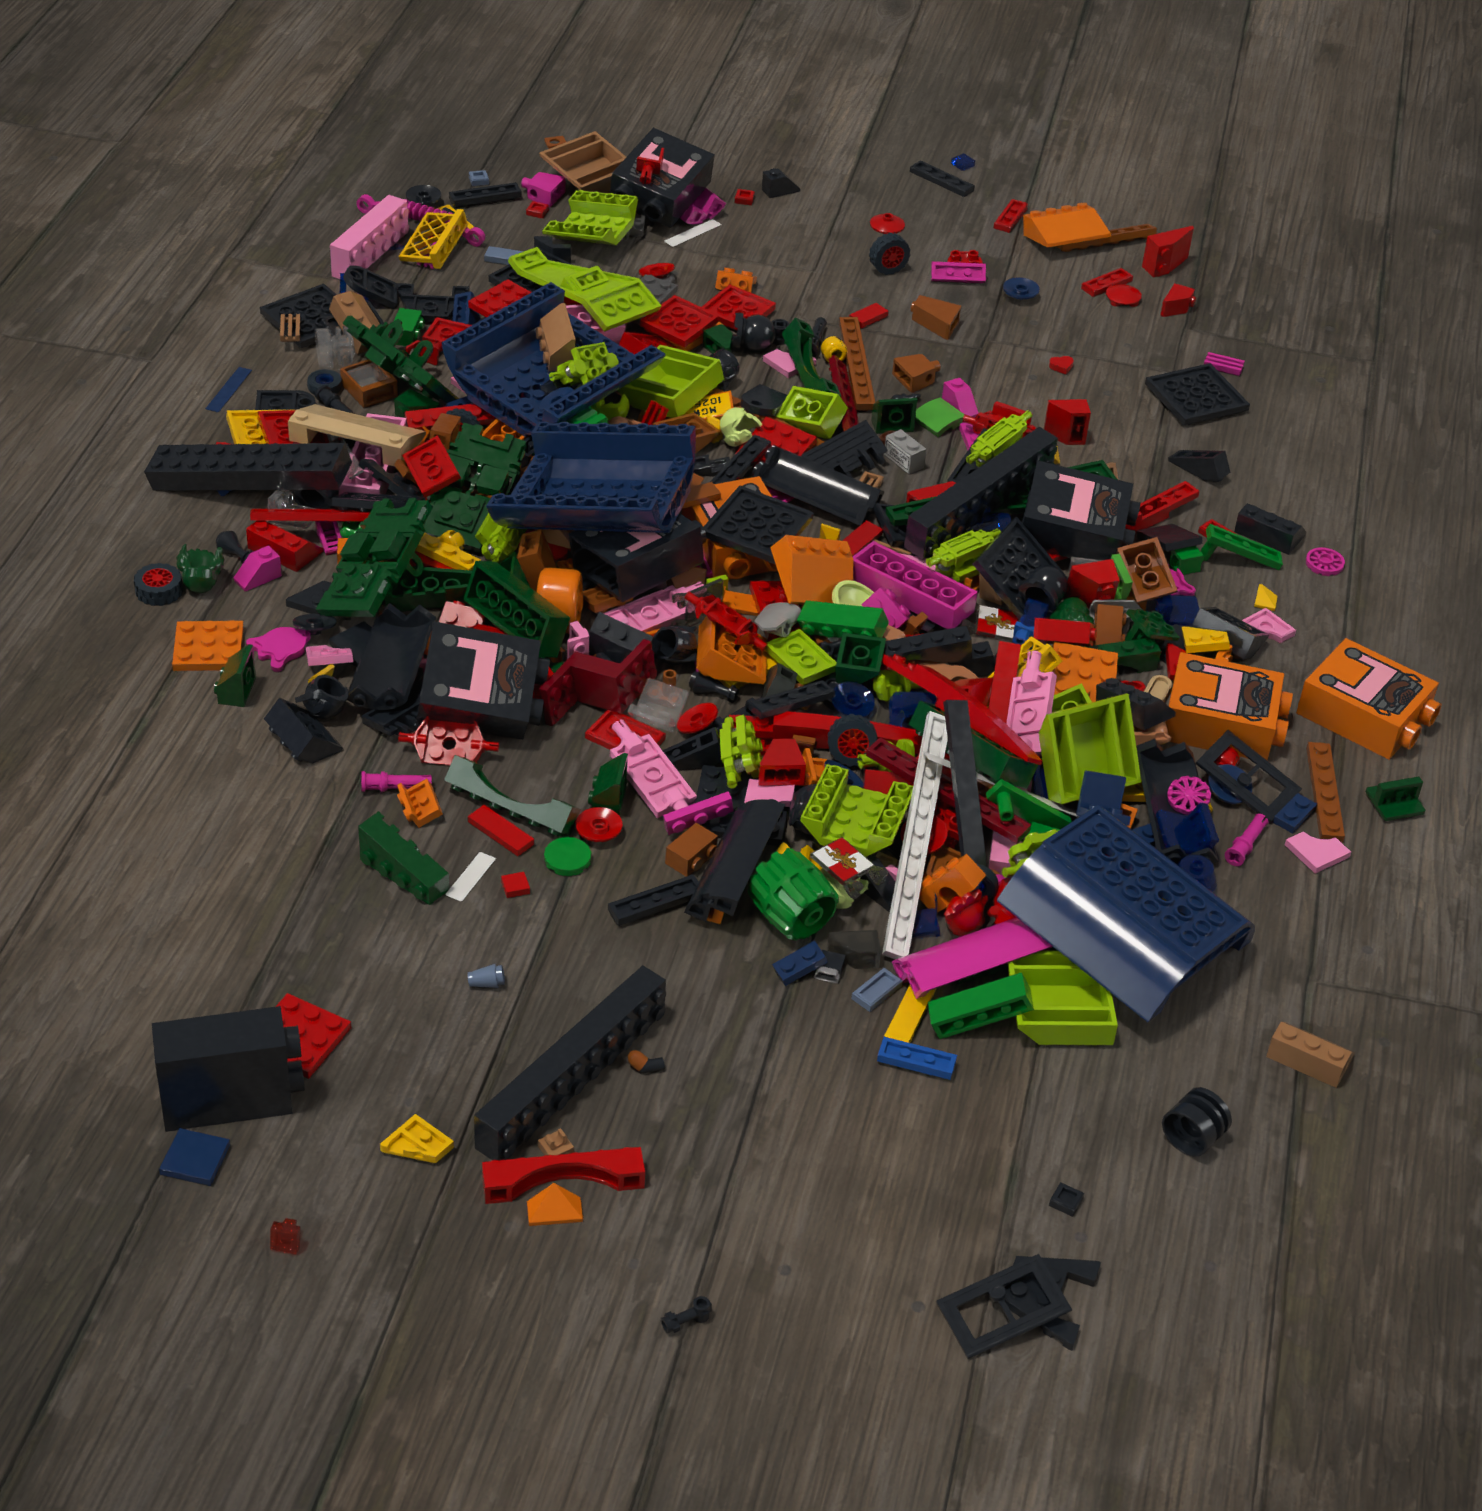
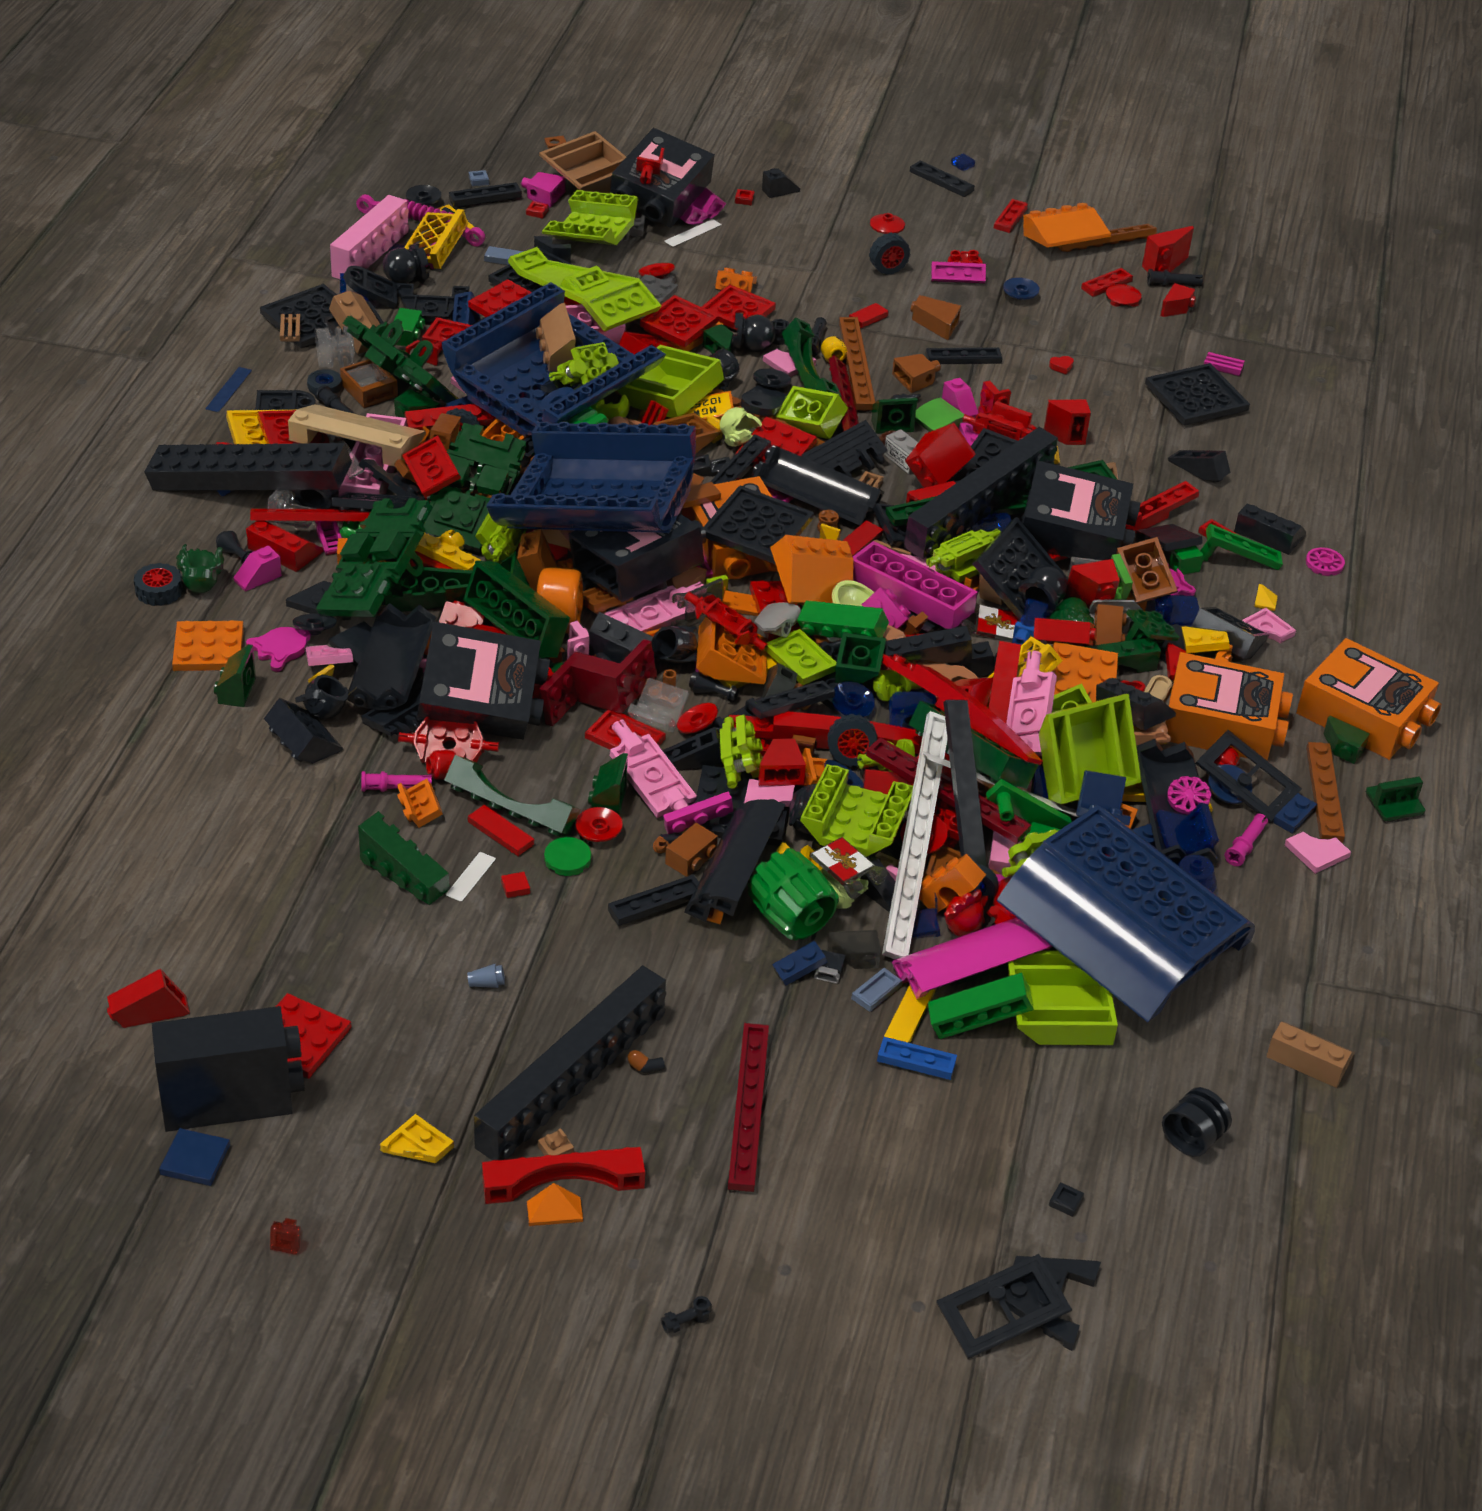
(147, 1001): none -> red slope
(404, 265): none -> black tile
(438, 763): none -> red head
(663, 841): none -> dark orange arm
(748, 1108): none -> dark red plate
(772, 378): none -> black dish
(828, 518): none -> dark orange wheel
(939, 455): none -> red slope
(987, 355): none -> black tile
(990, 395): none -> red bracket
(998, 438): lime piece -> none
(1165, 278): none -> black pin
(1345, 739): none -> dark green slope

